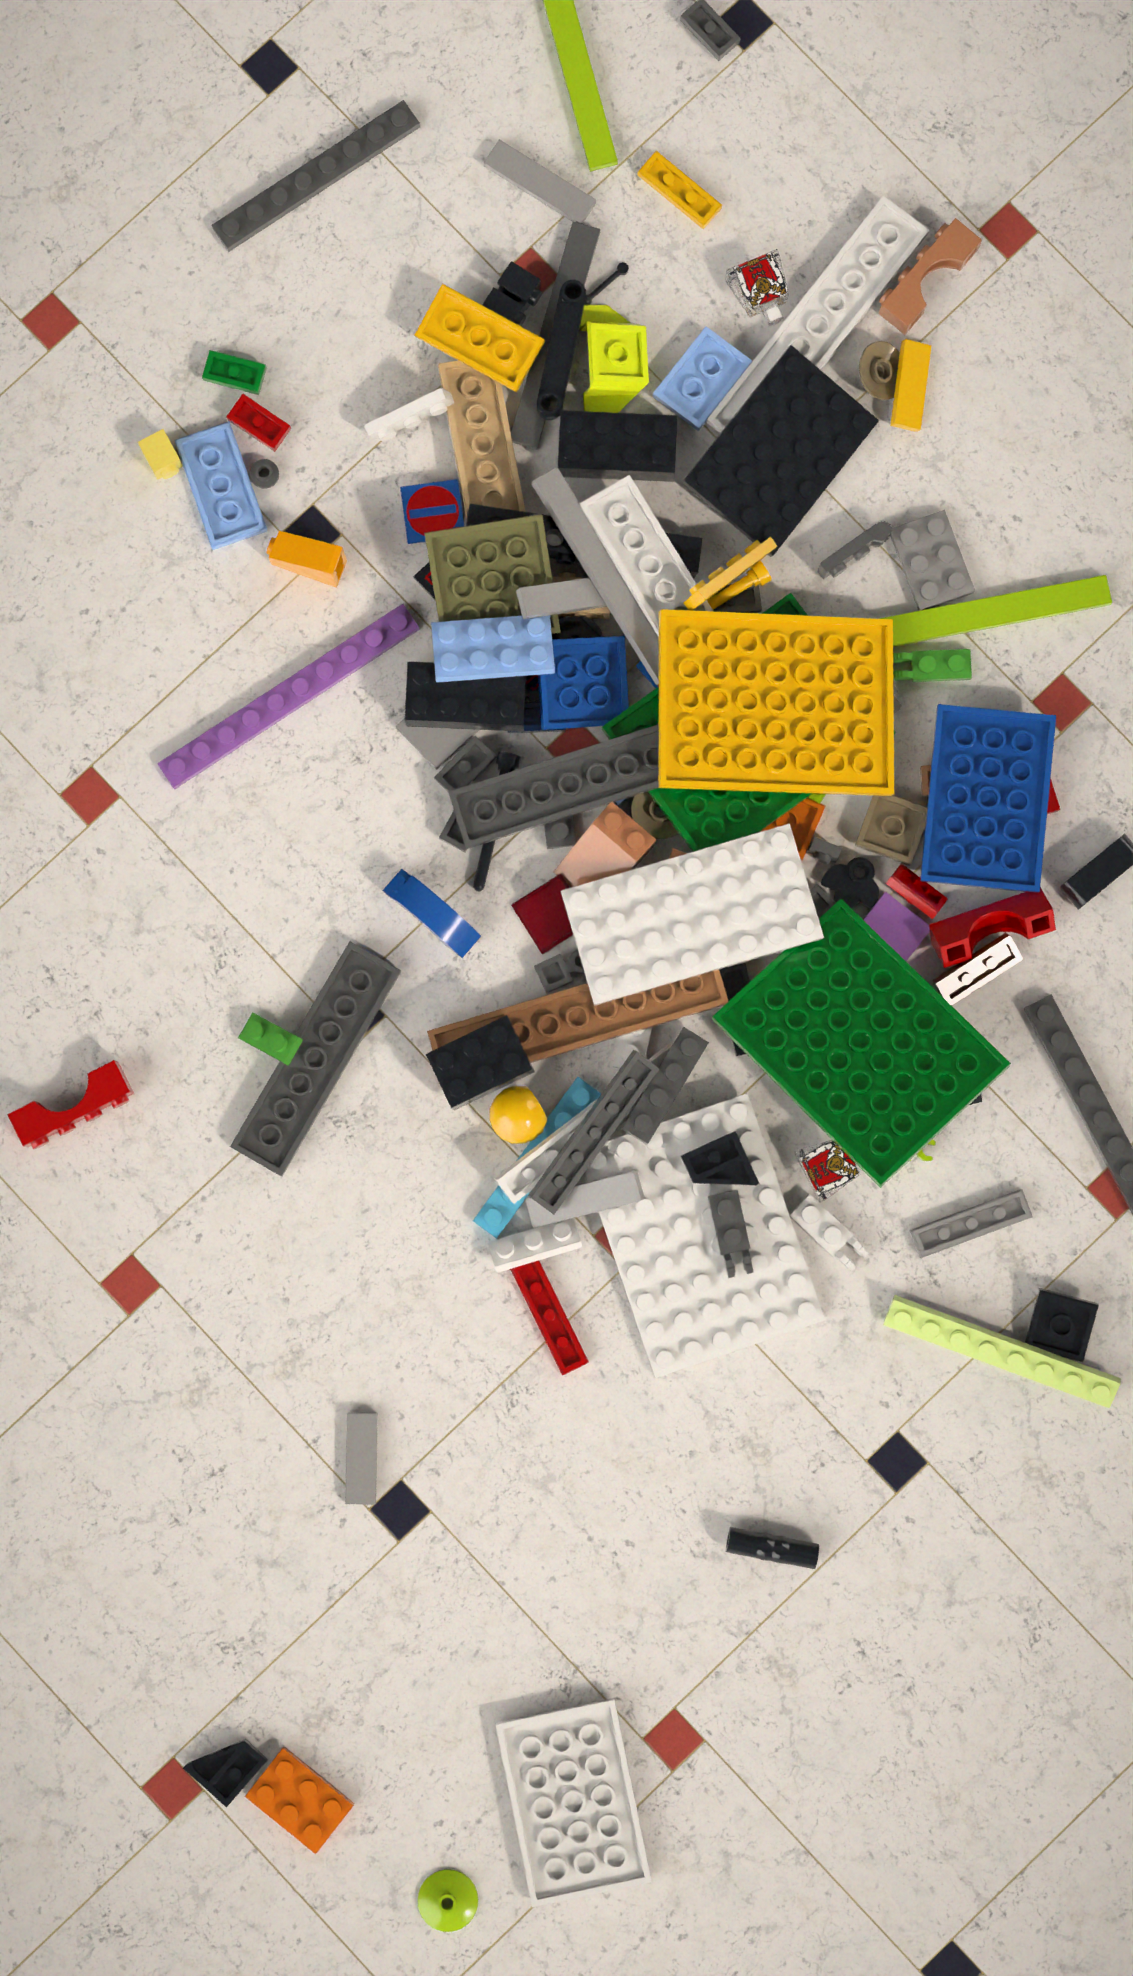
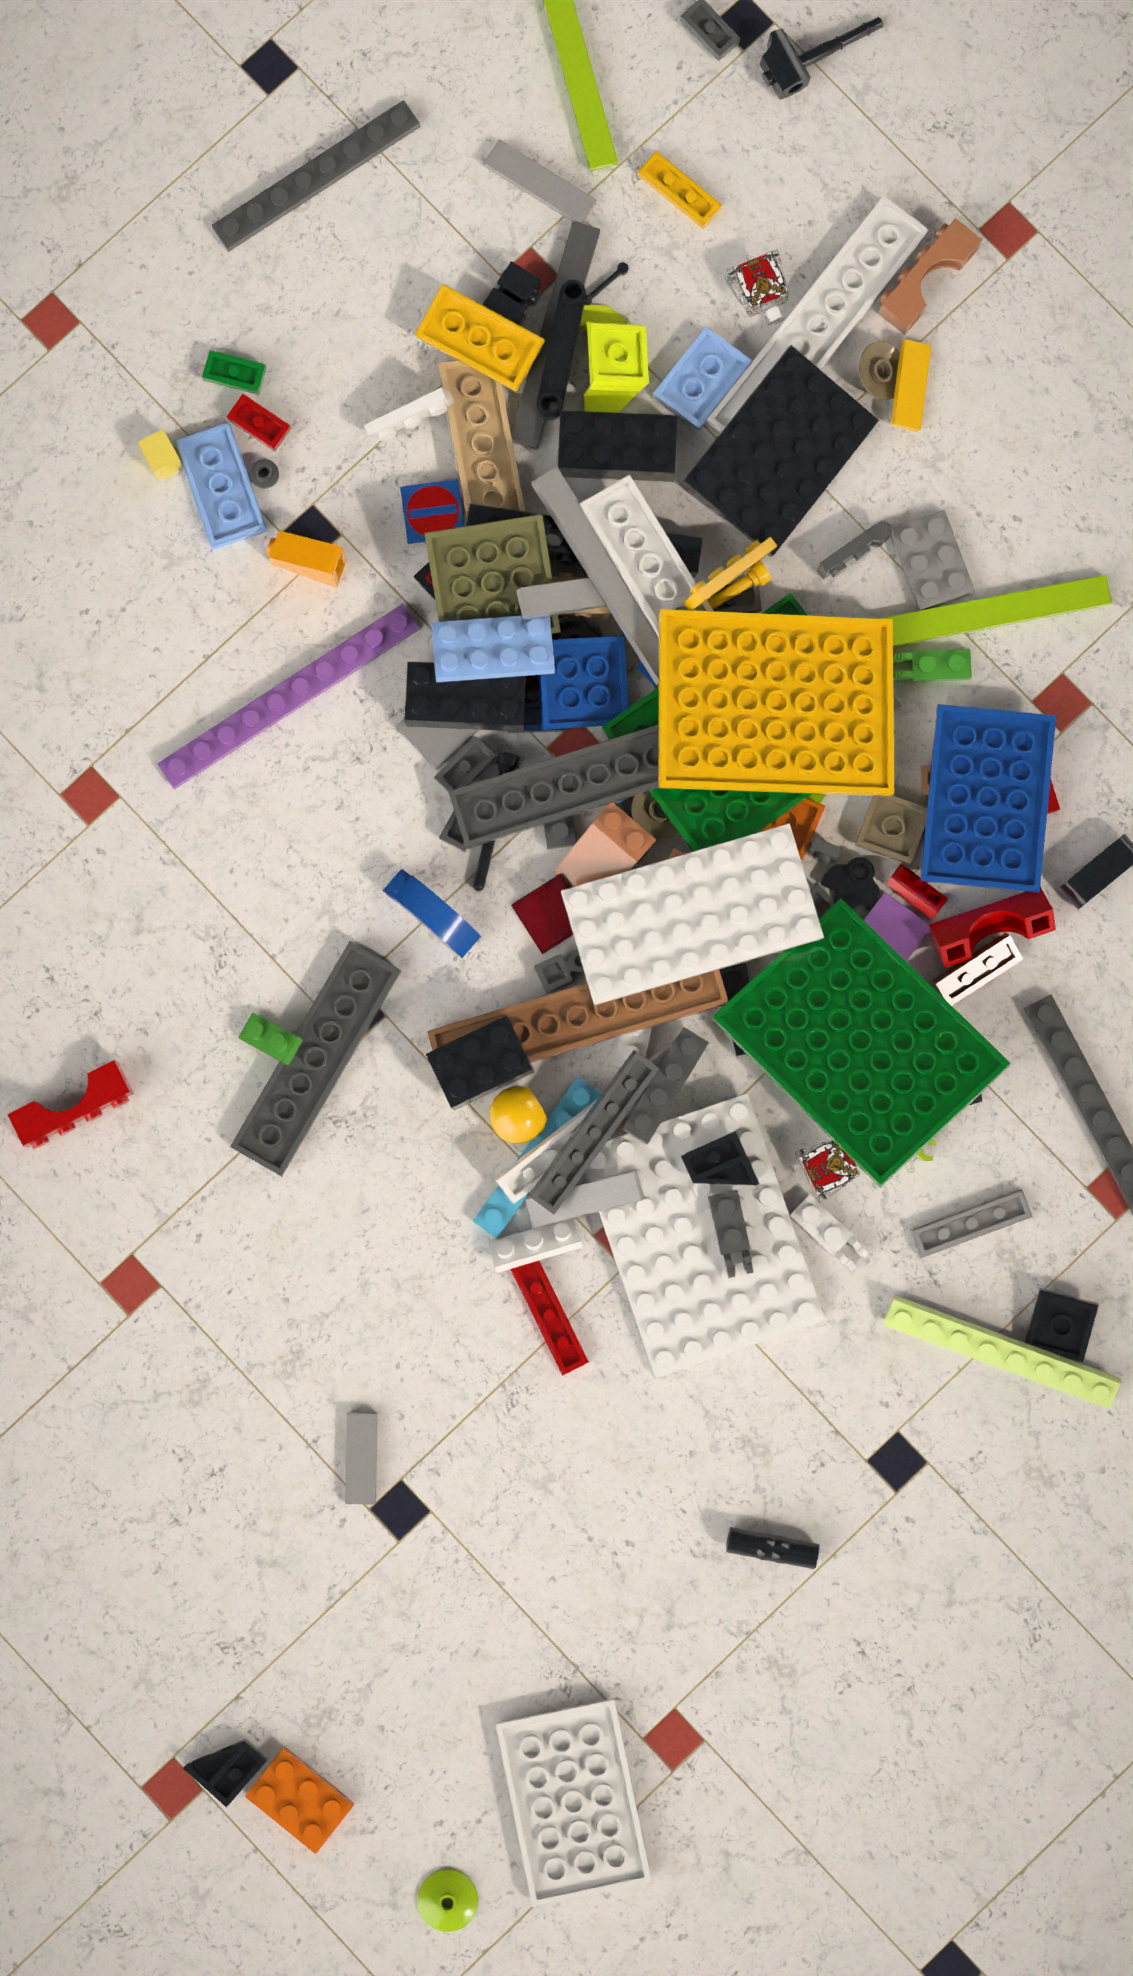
(787, 69): none -> black piece

